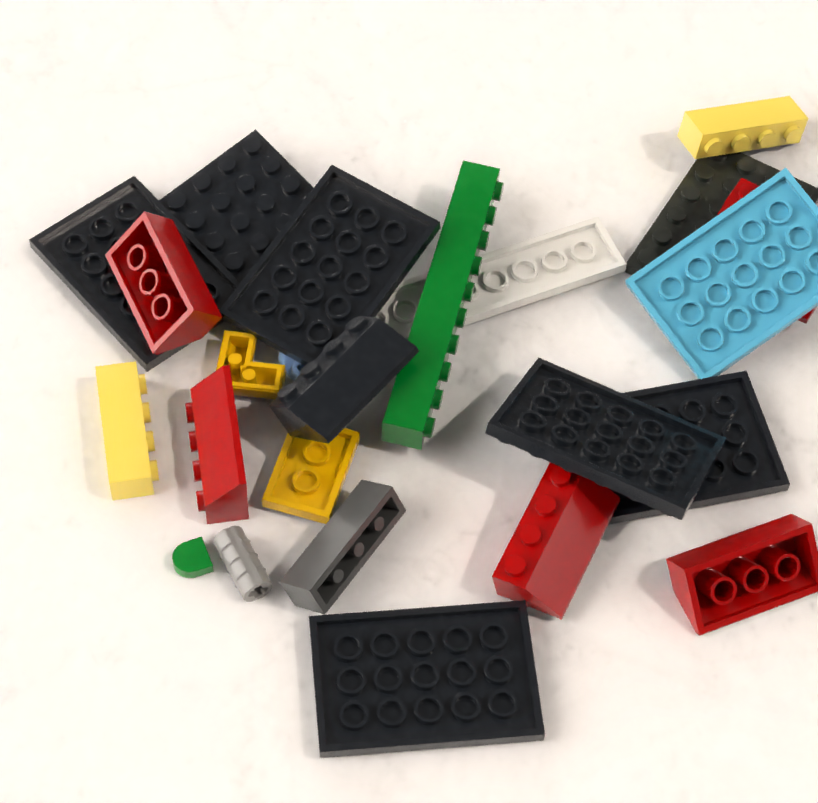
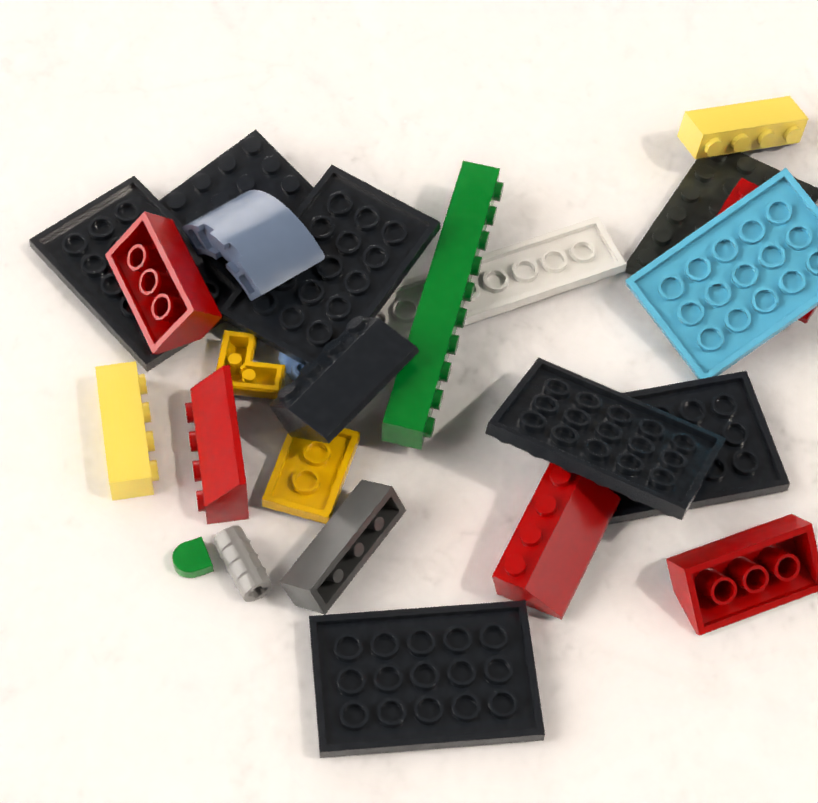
(258, 240): none -> sand blue panel

